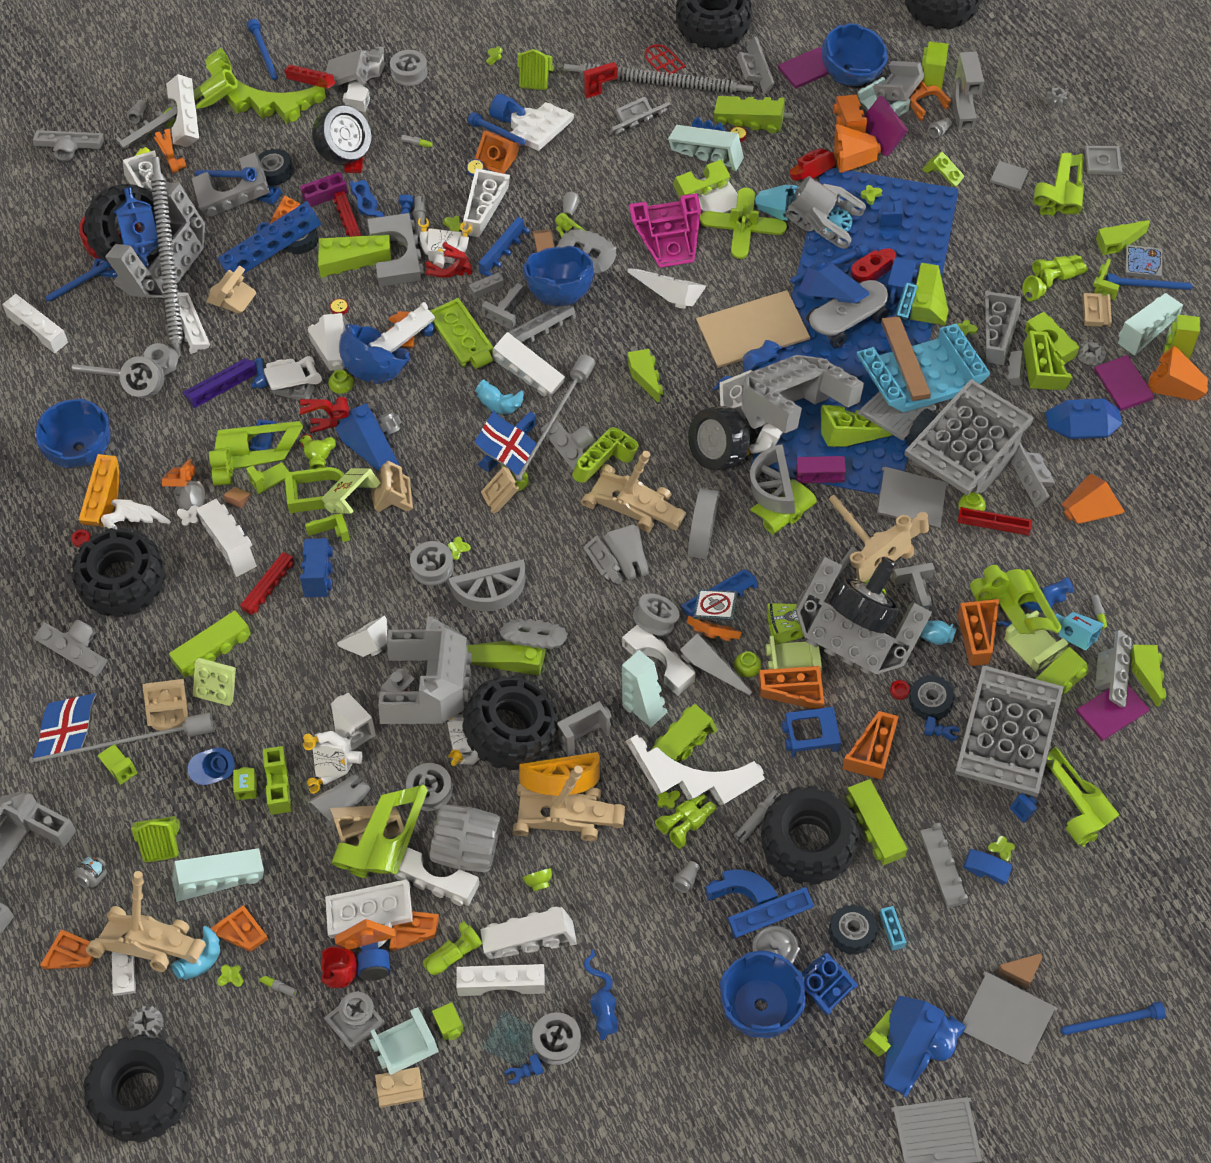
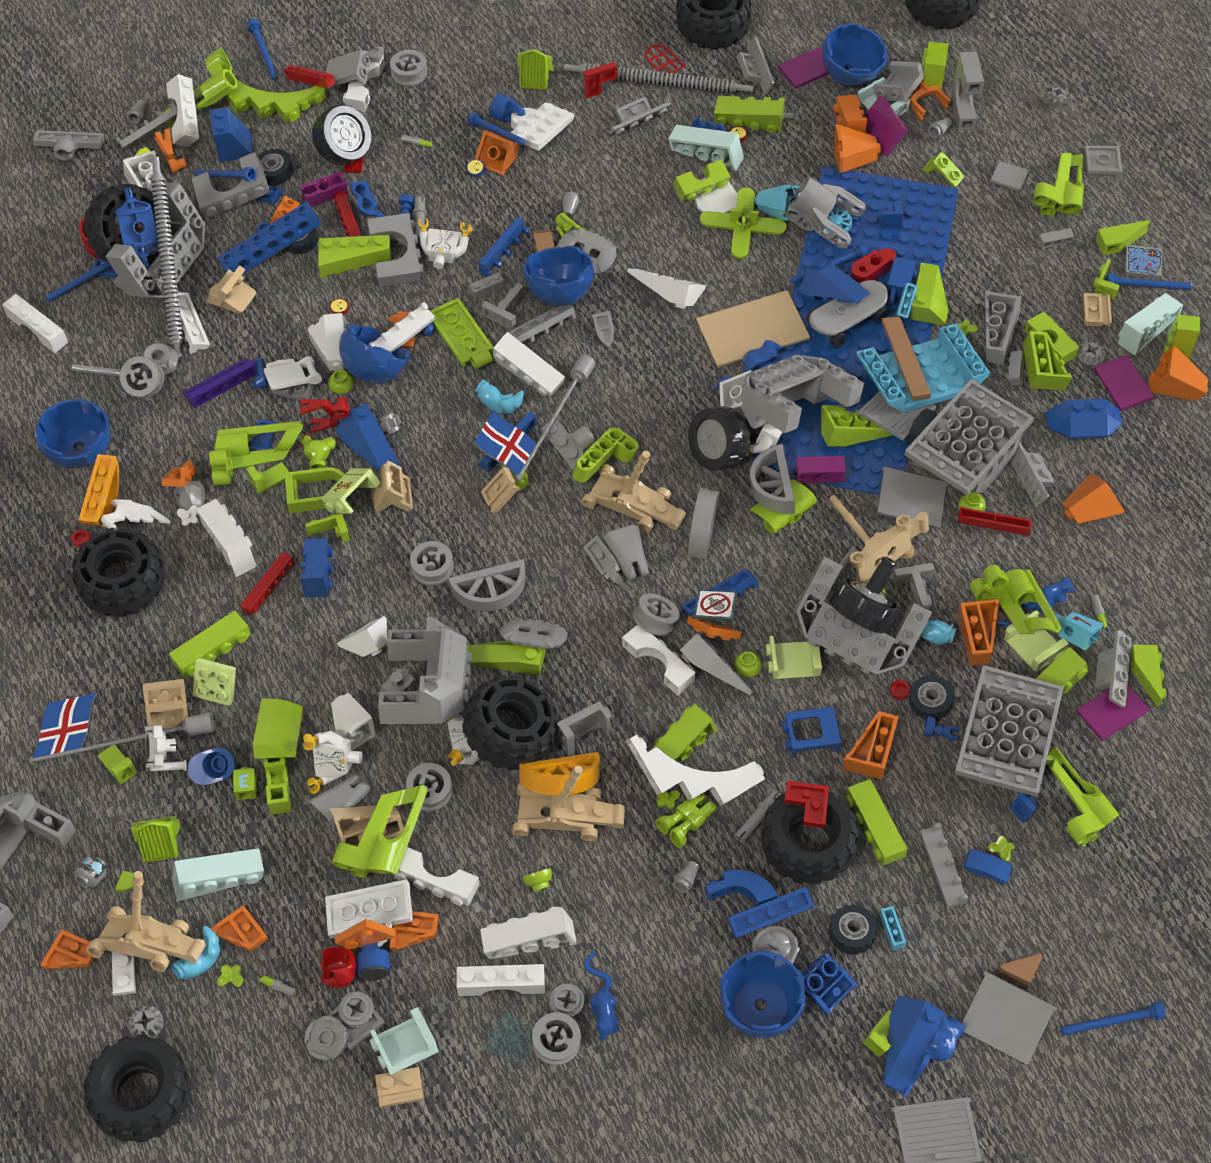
(73, 645): light grey plate -> none
(125, 882): none -> lime tile
(156, 747): none -> white piece
(230, 135): none -> blue slope
(237, 497): nougat slope -> none
(277, 729): none -> lime slope
(326, 1038): none -> light grey tile
(448, 1022): lime brick -> none
(452, 223): lime piece -> none
(452, 952): lime piece -> none
(457, 547): lime piece -> none
(459, 267): red piece -> none
(465, 838): light grey wheel -> none
(484, 198): white wedge -> none
(495, 54): lime piece -> none
(526, 1070): blue piece -> none
(560, 993): none -> light grey gear
(604, 327): none -> light grey plate
(641, 689): light aqua wedge -> none
(642, 371): lime slope -> none
(669, 229): dark pink wedge -> none
(783, 622): lime torso -> none
(793, 686): orange wedge -> none
(811, 796): none -> red plate
(813, 163): red piece -> none
(870, 194): lime piece -> none
(1035, 286): lime piece -> none
(1056, 238): none -> light grey piece
(1060, 268): lime piece -> none

